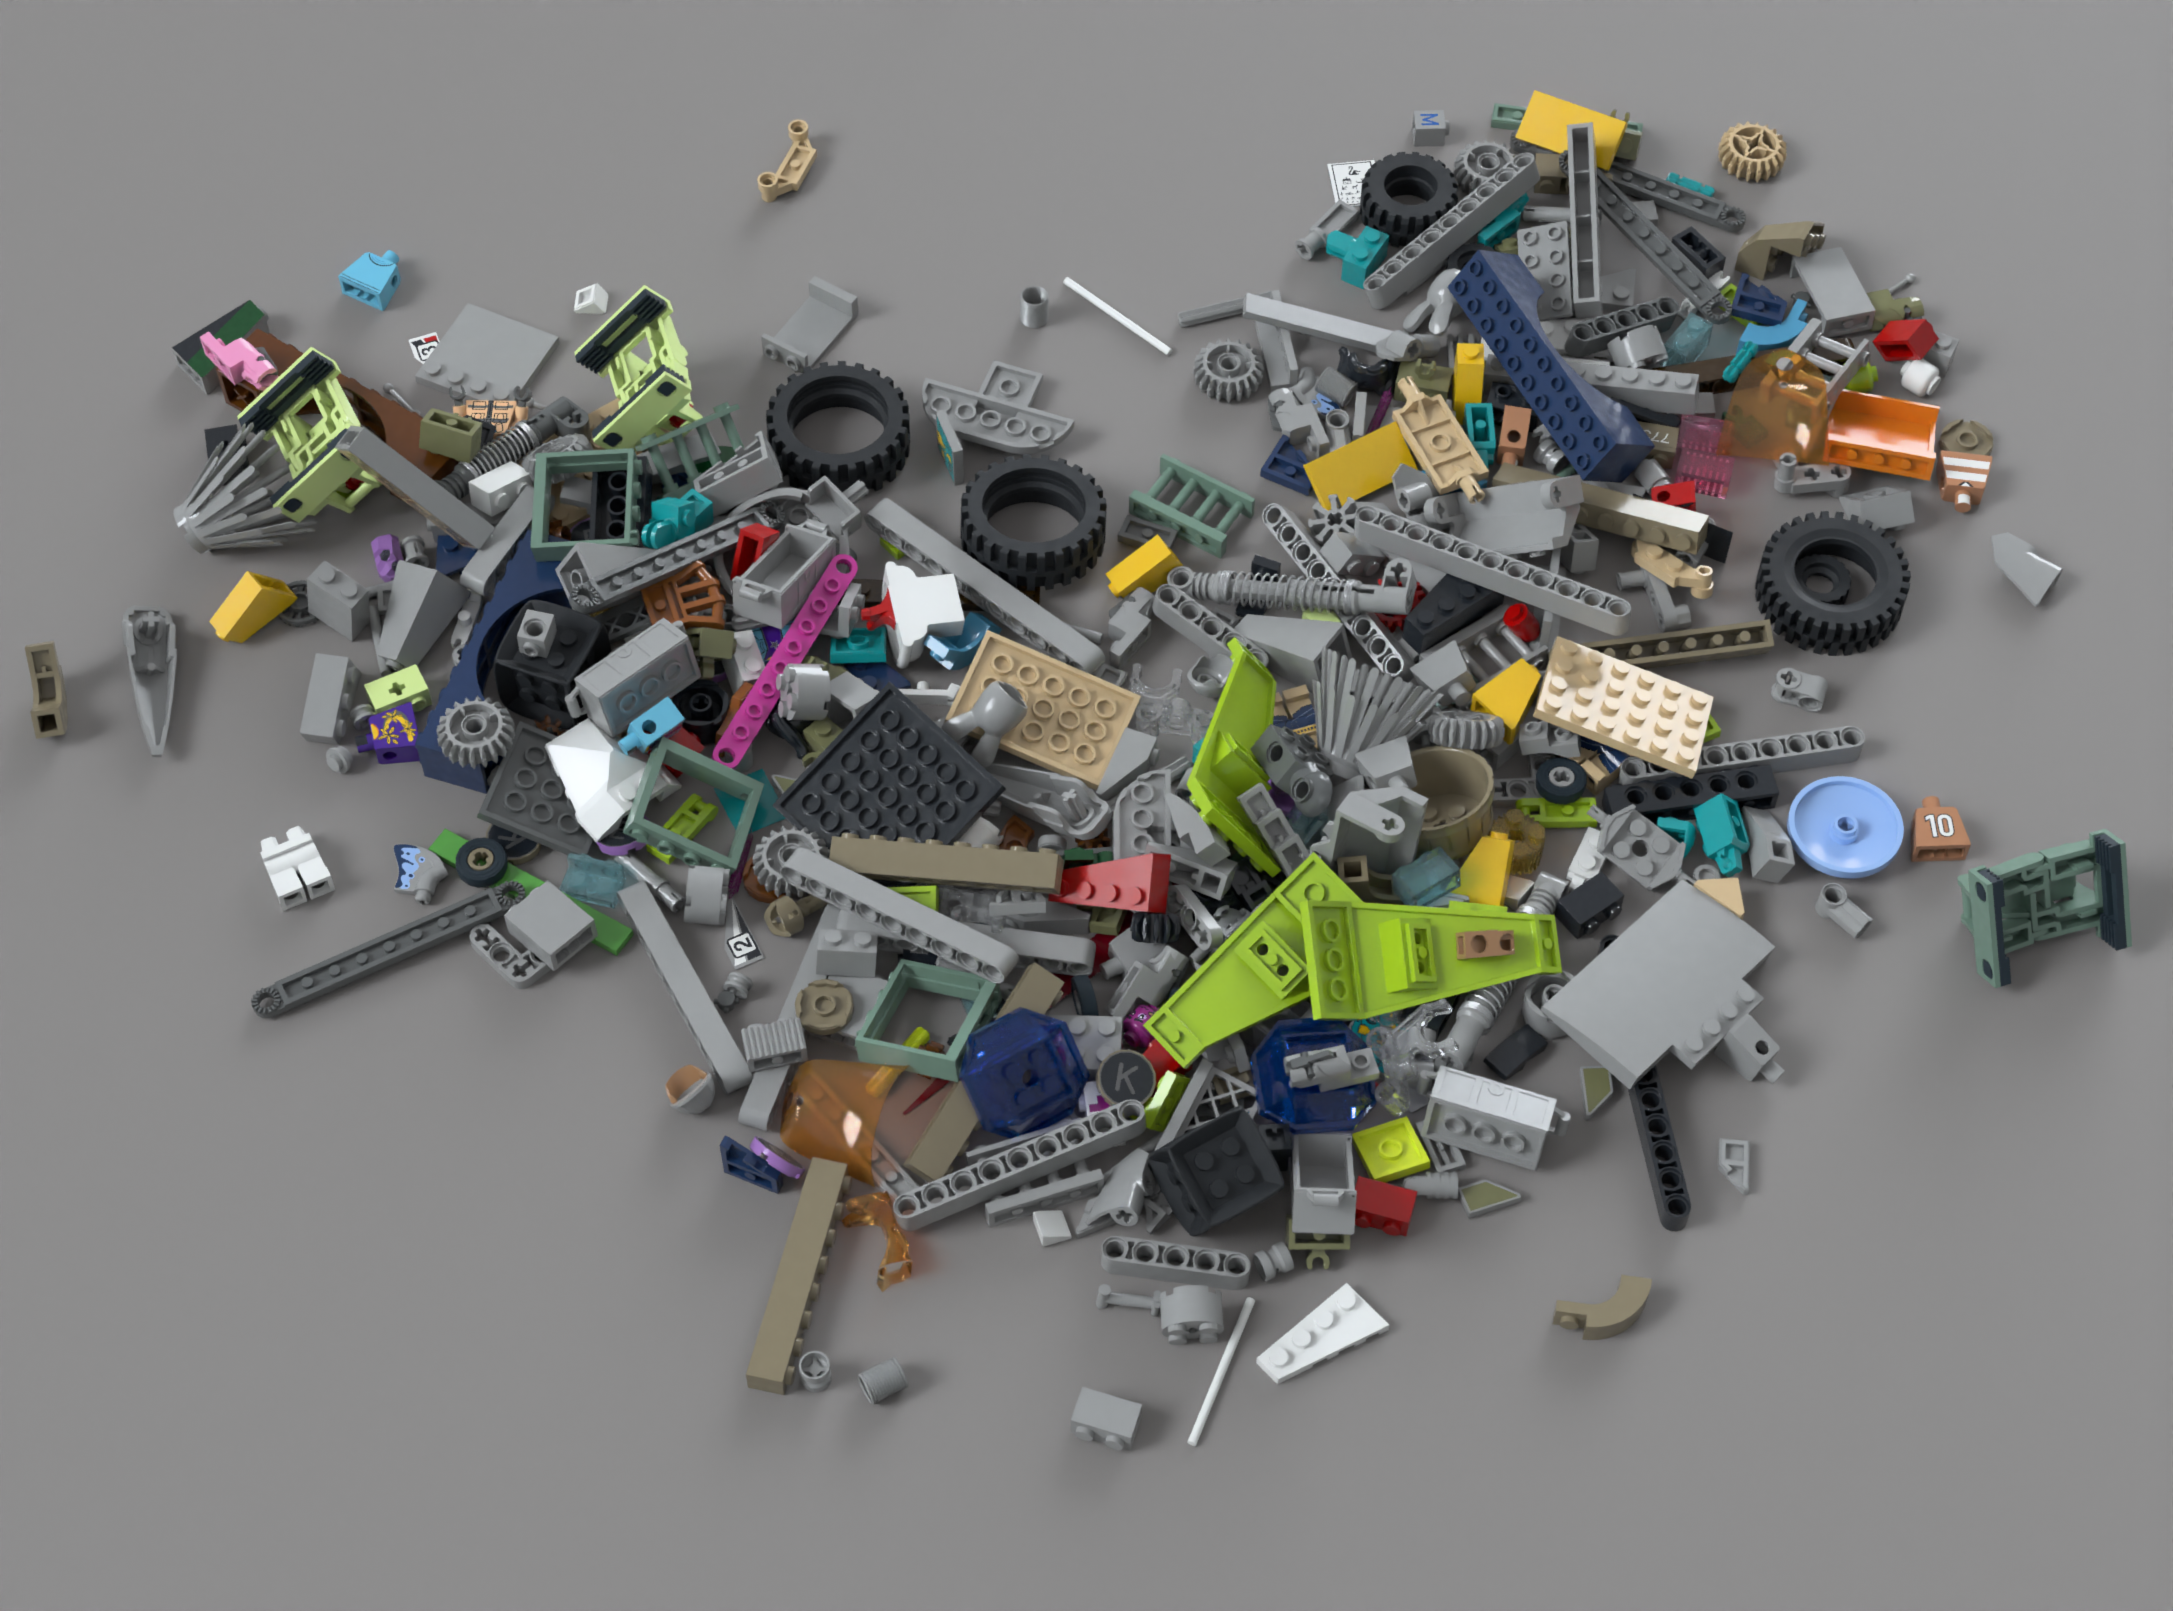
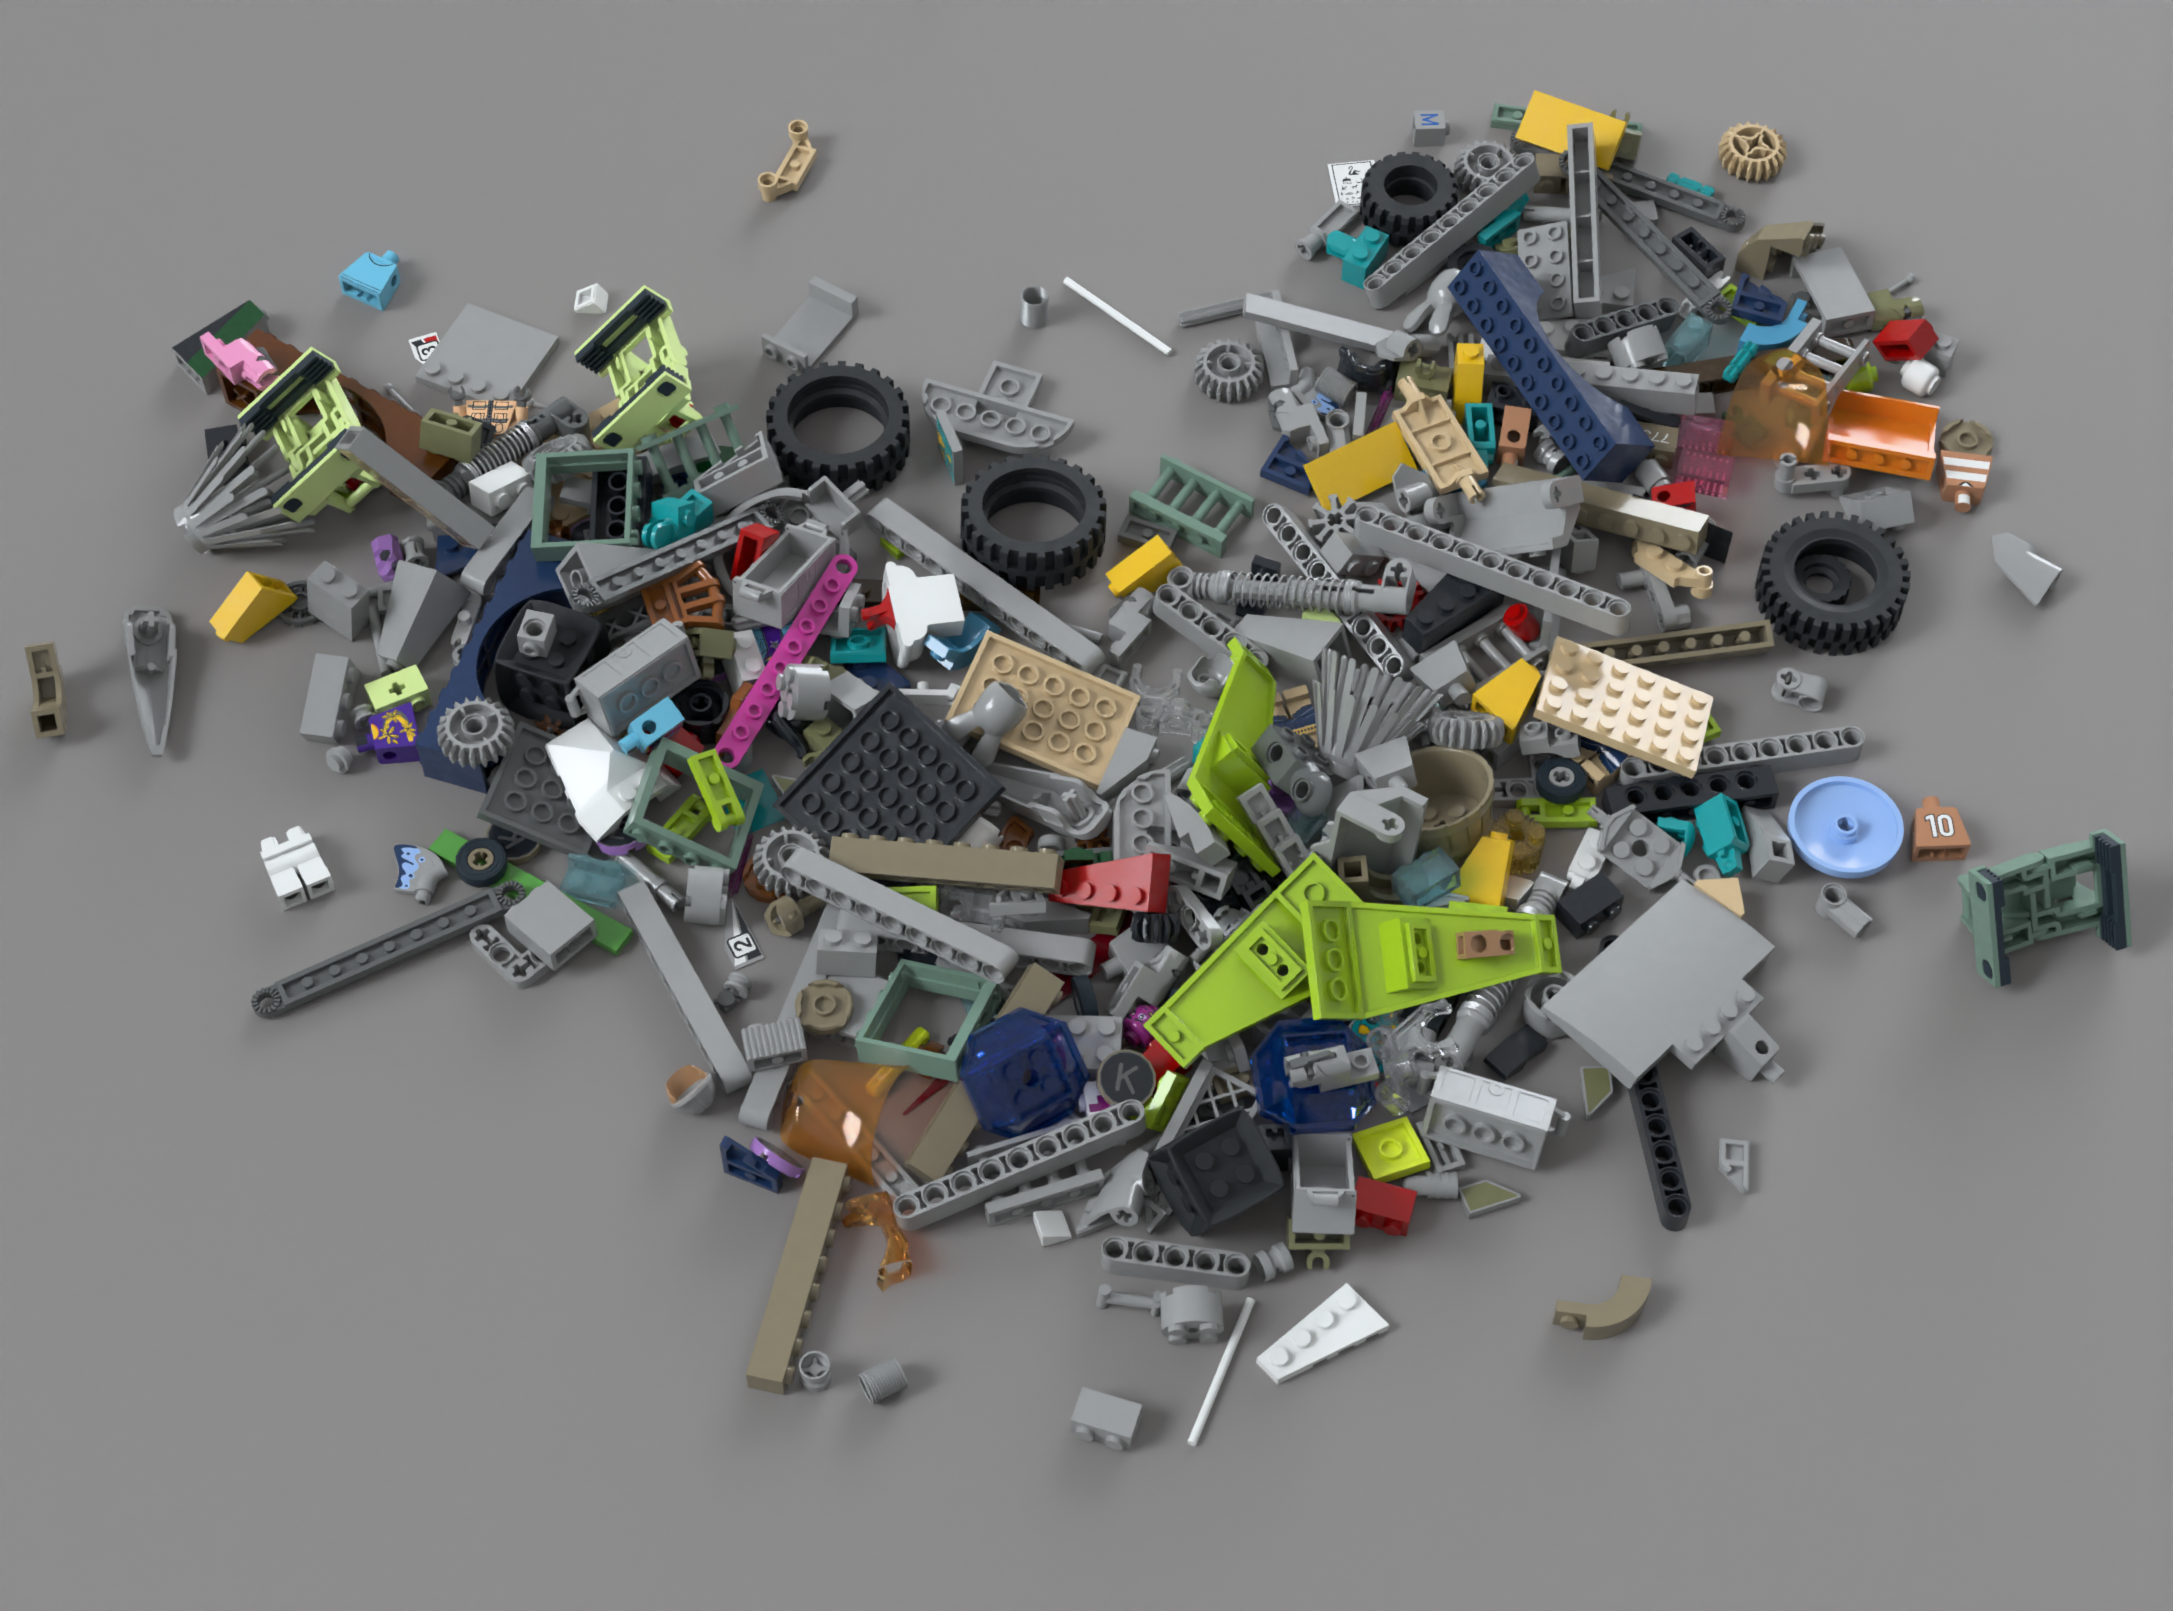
(716, 790): none -> lime plate

